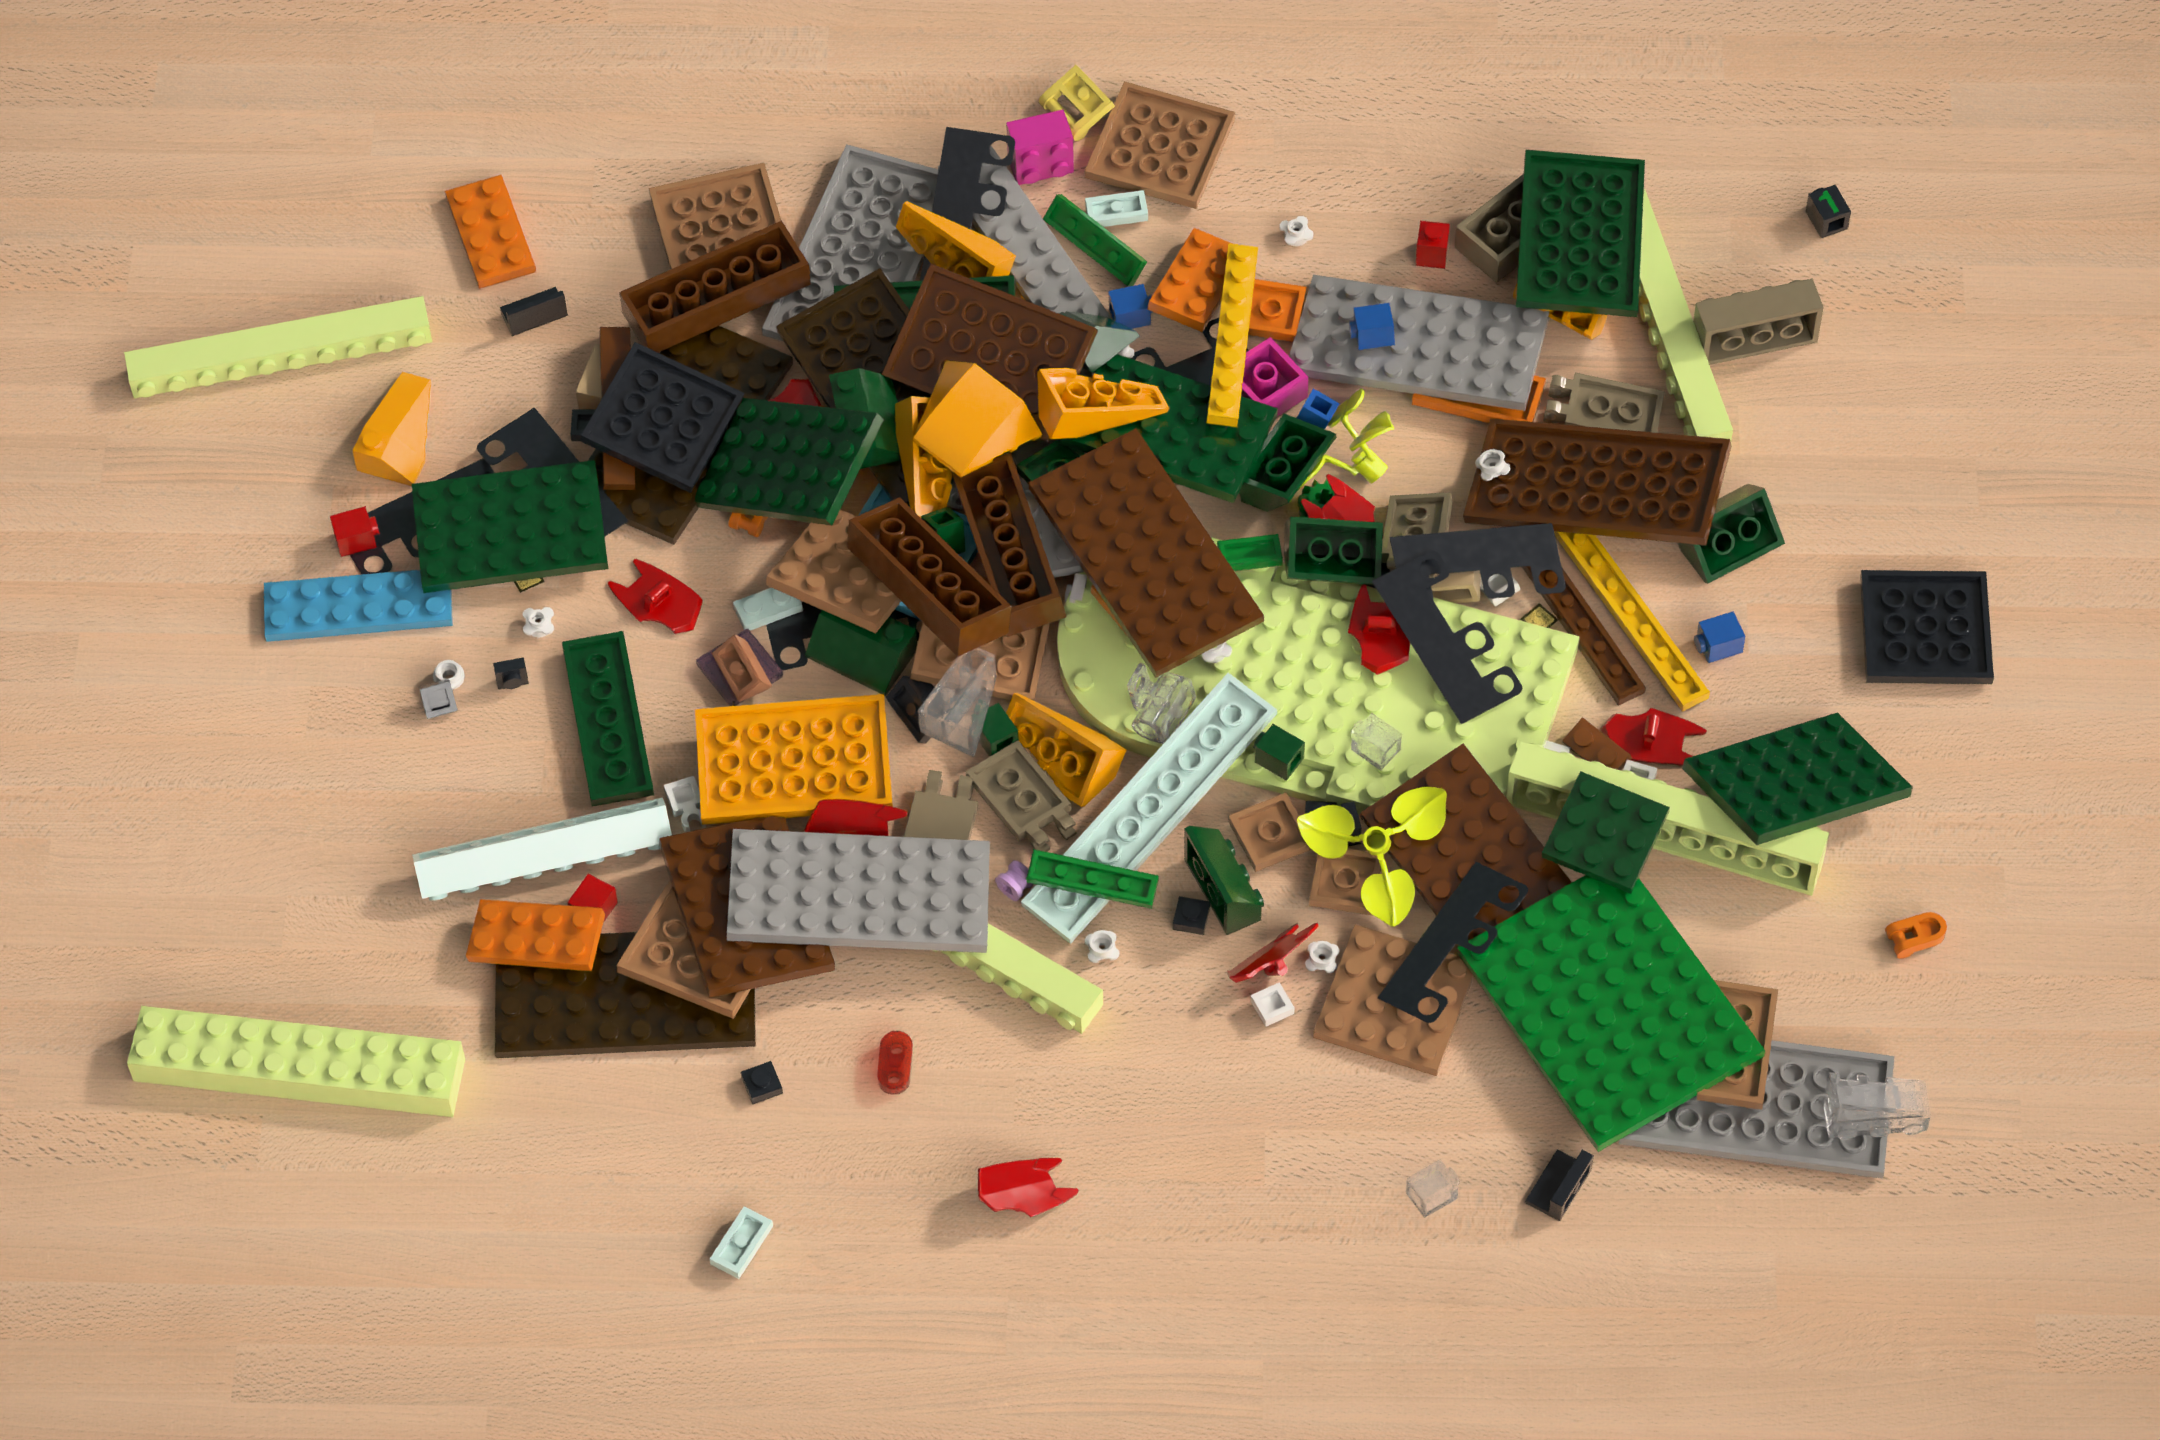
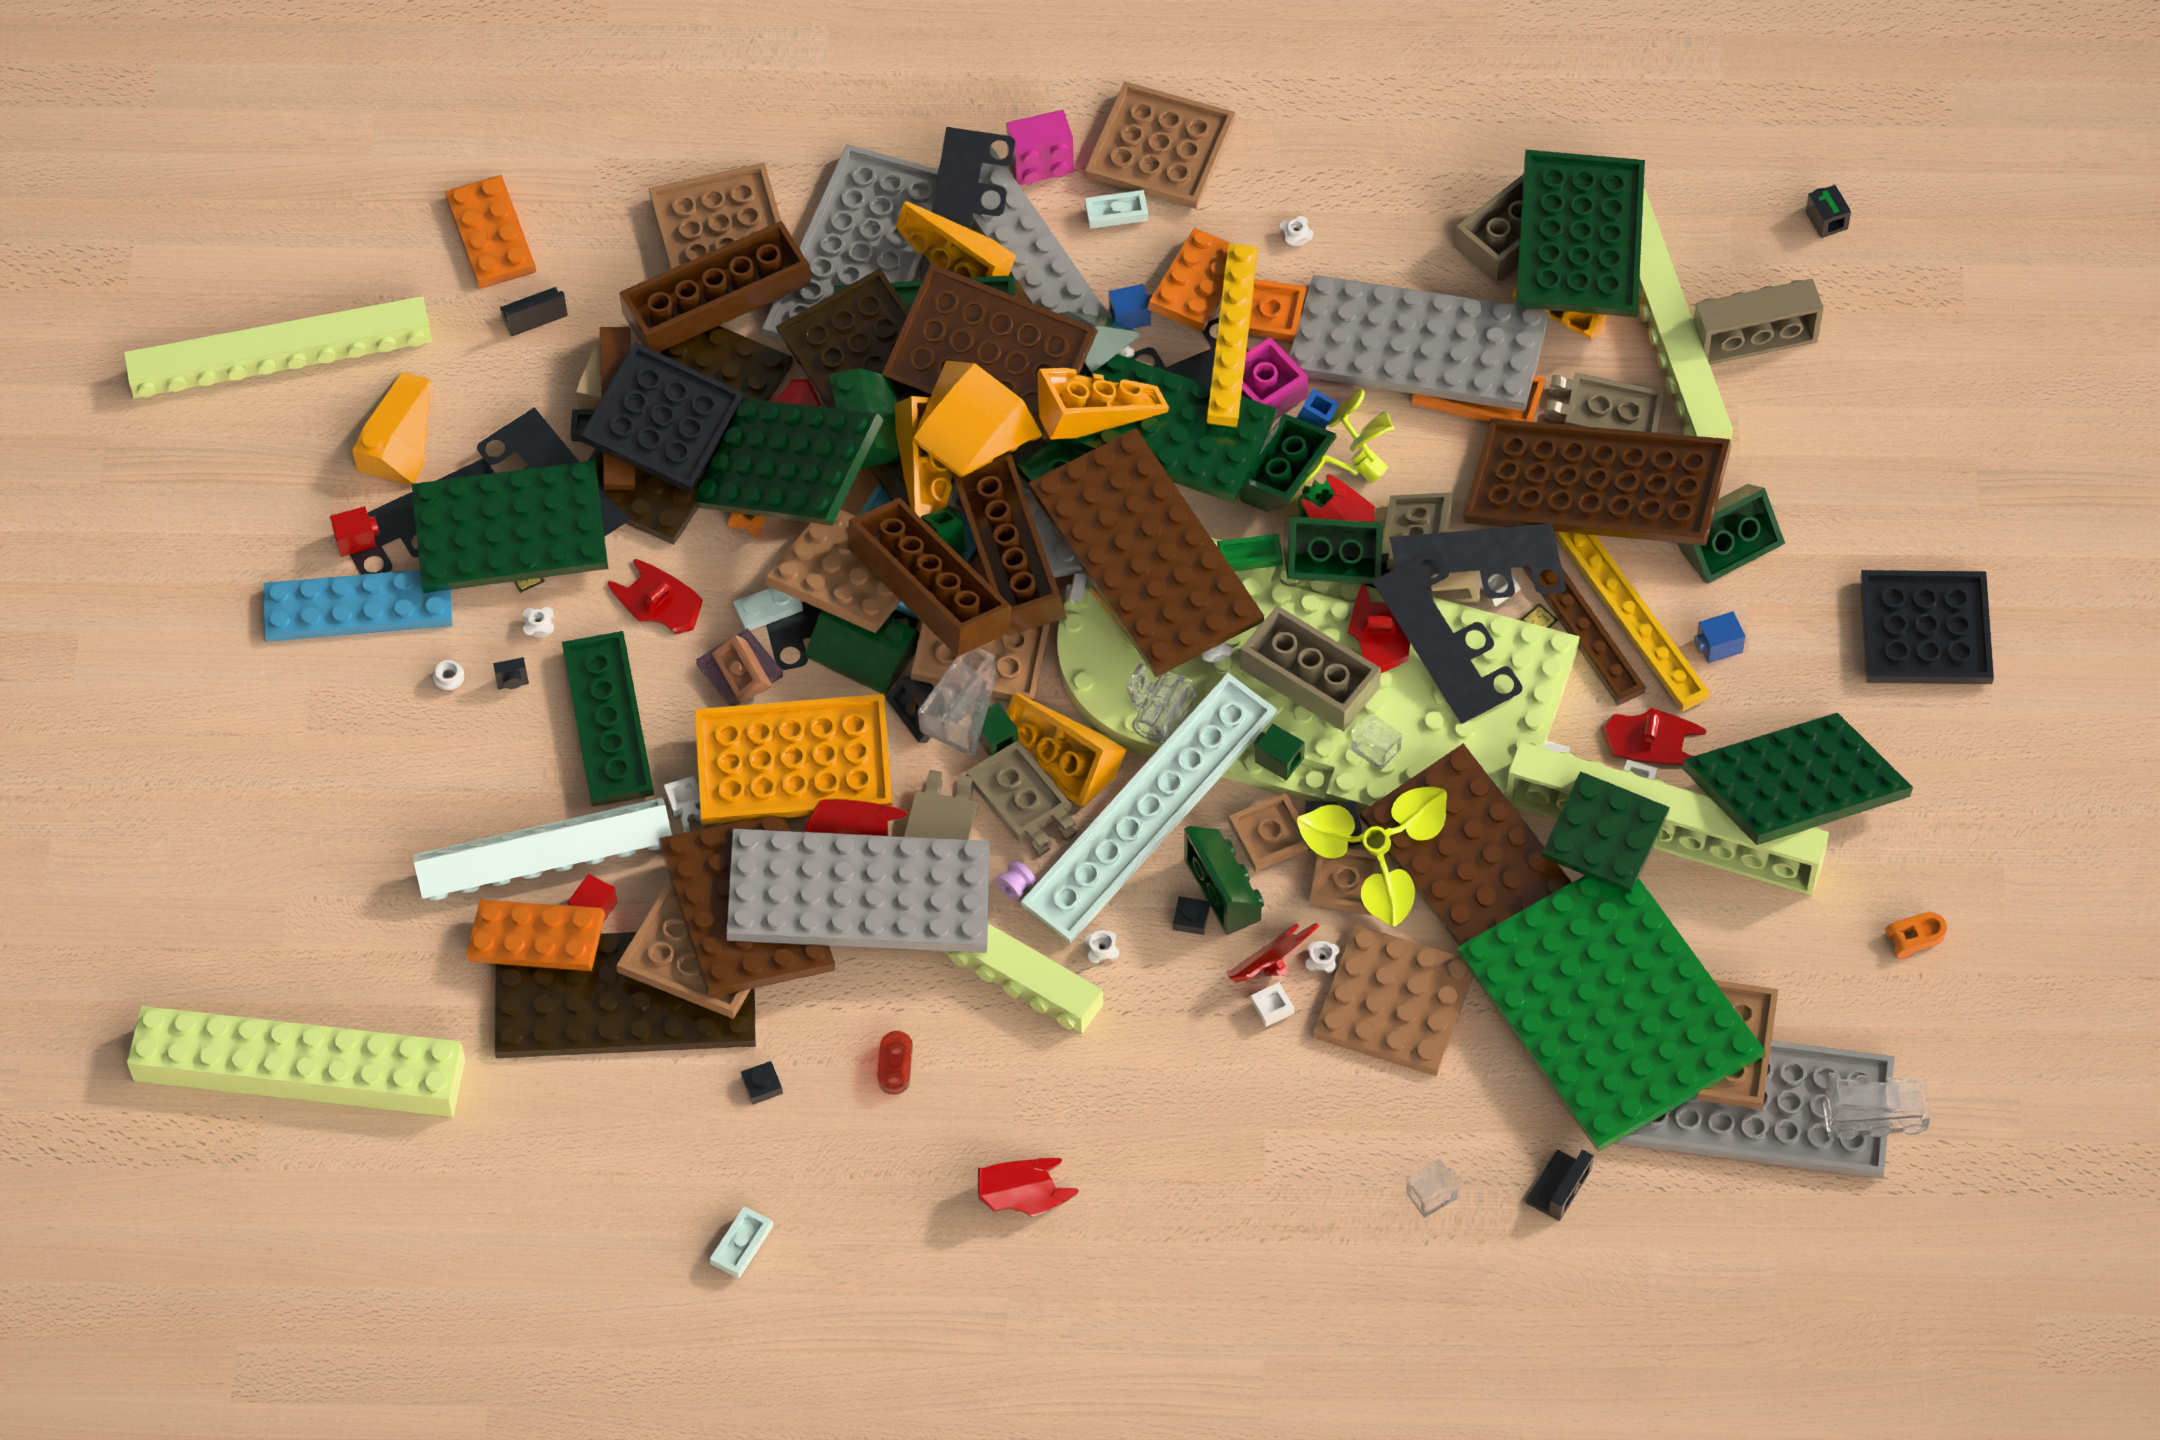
(438, 698): plate -> none
(1083, 96): light yellow plate -> none
(1092, 879): green tile -> none
(1094, 240): green tile -> none
(1310, 668): none -> dark tan brick
(1372, 326): blue brick -> none
(1432, 244): red brick -> none
(1447, 929): black piece -> none
(1488, 460): white plate -> none
(1595, 746): dark orange plate -> none

